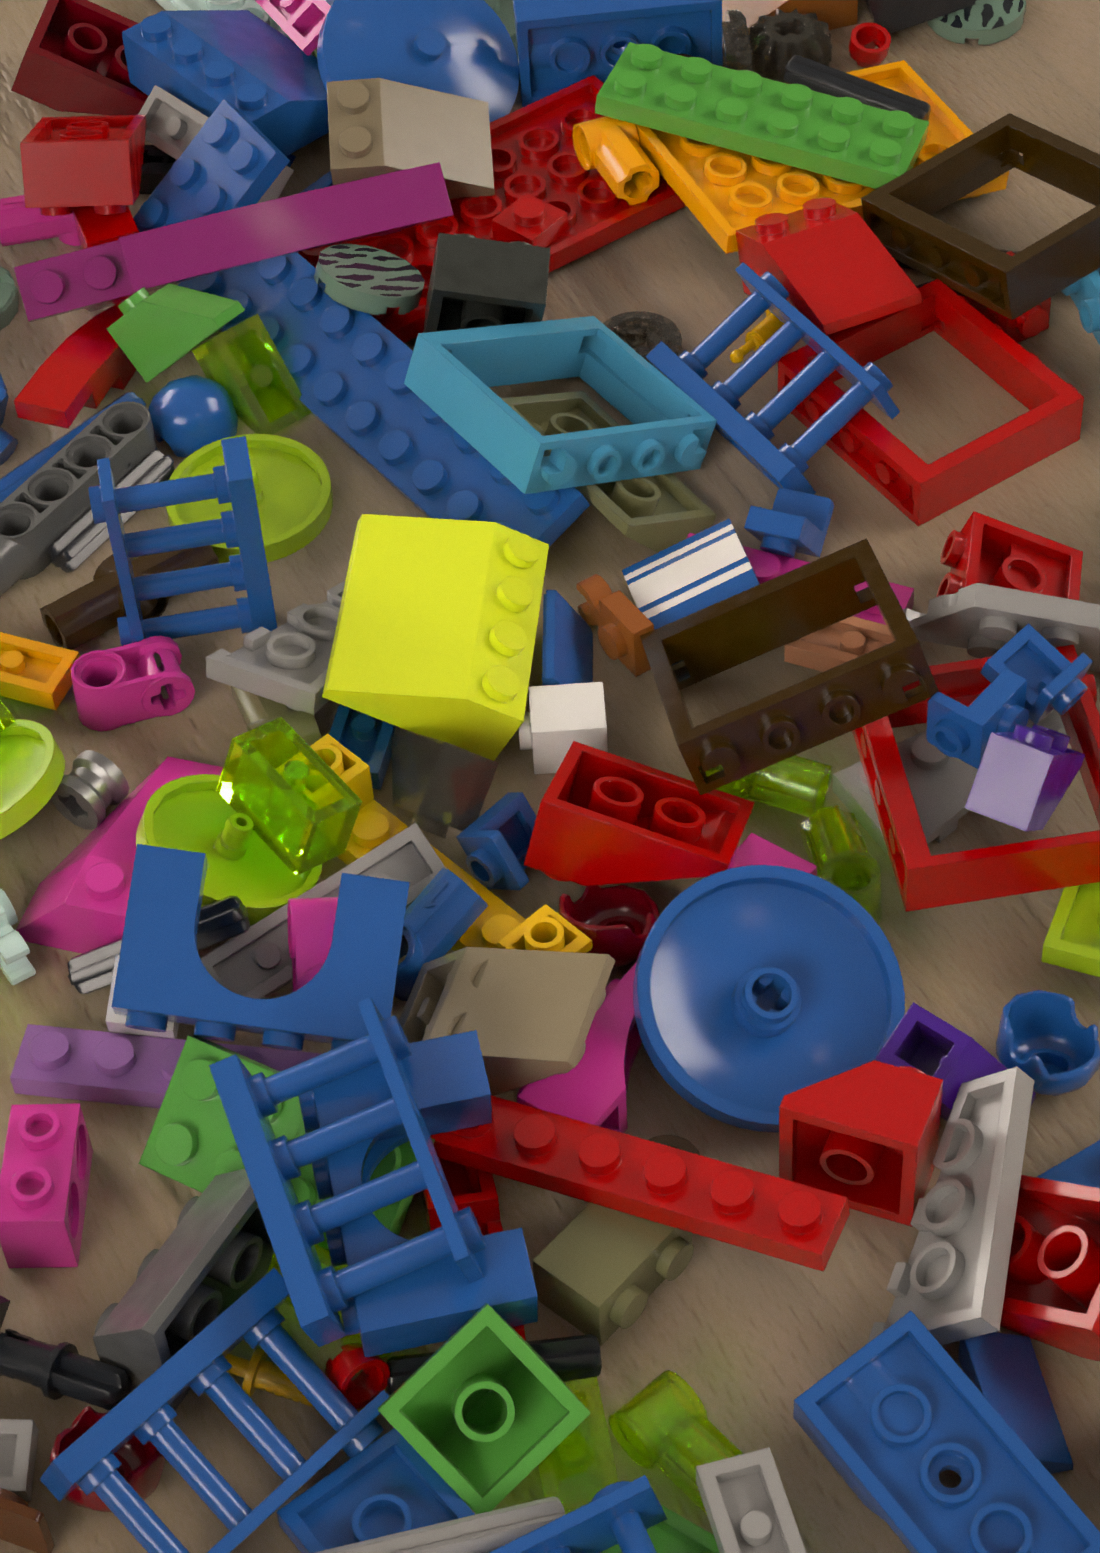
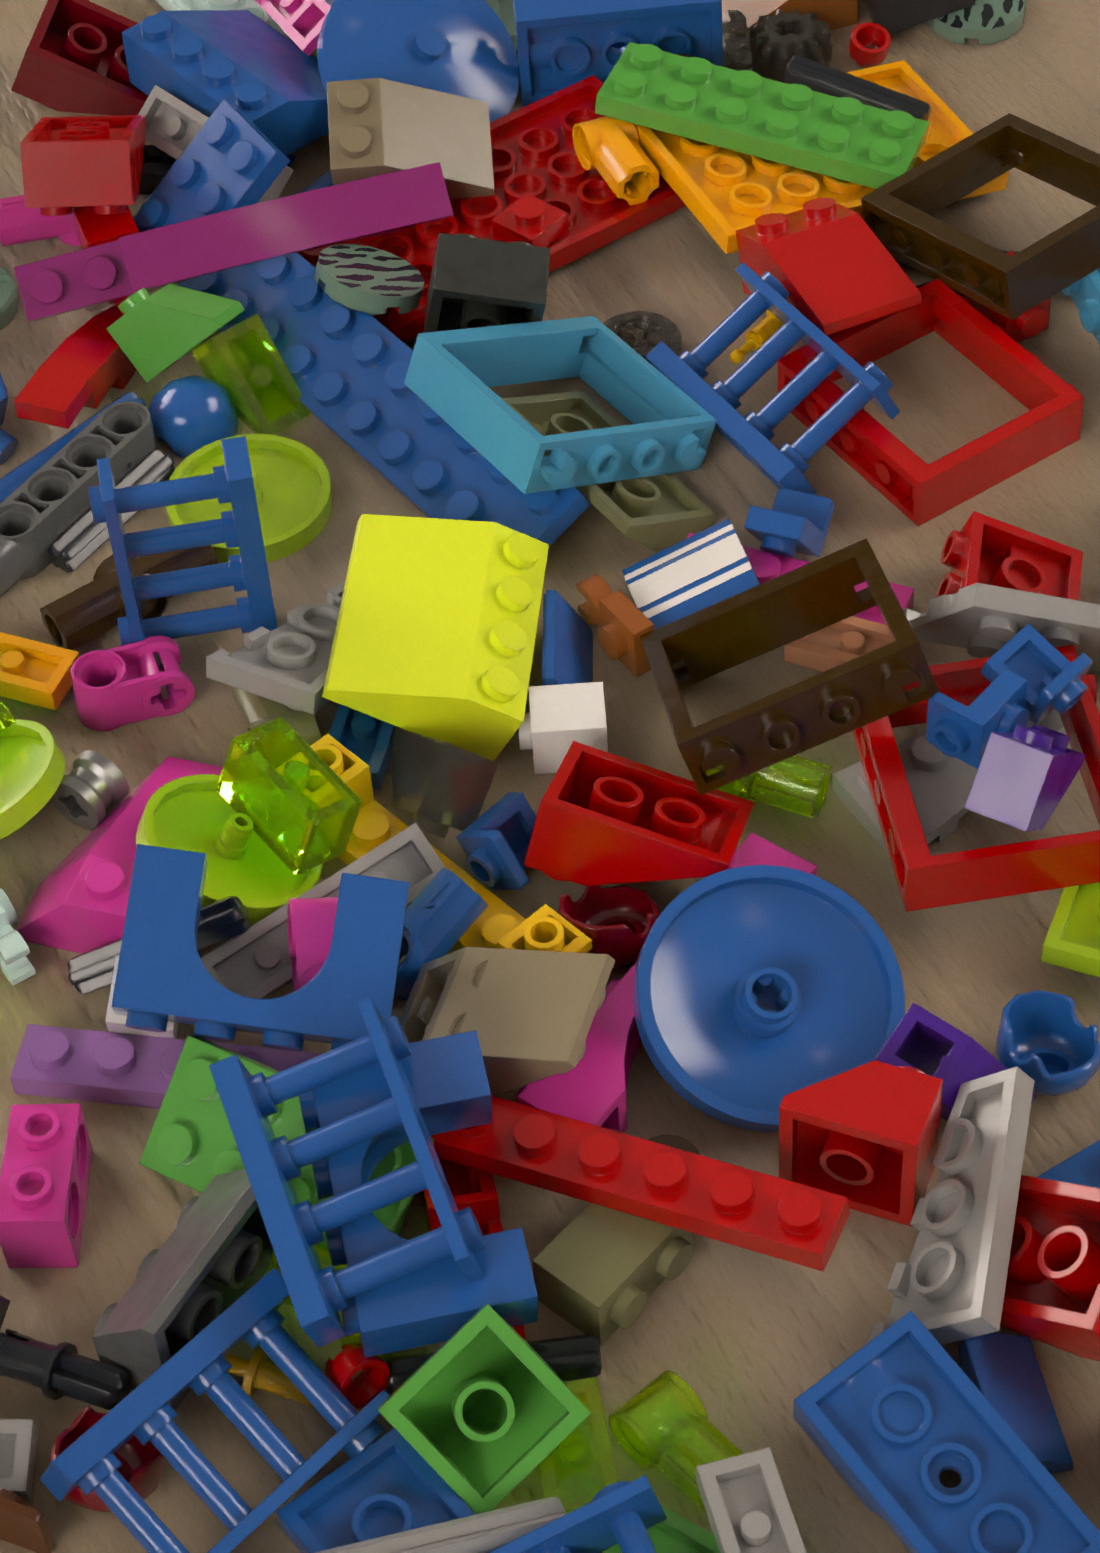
(842, 858): clear neon green piece -> none

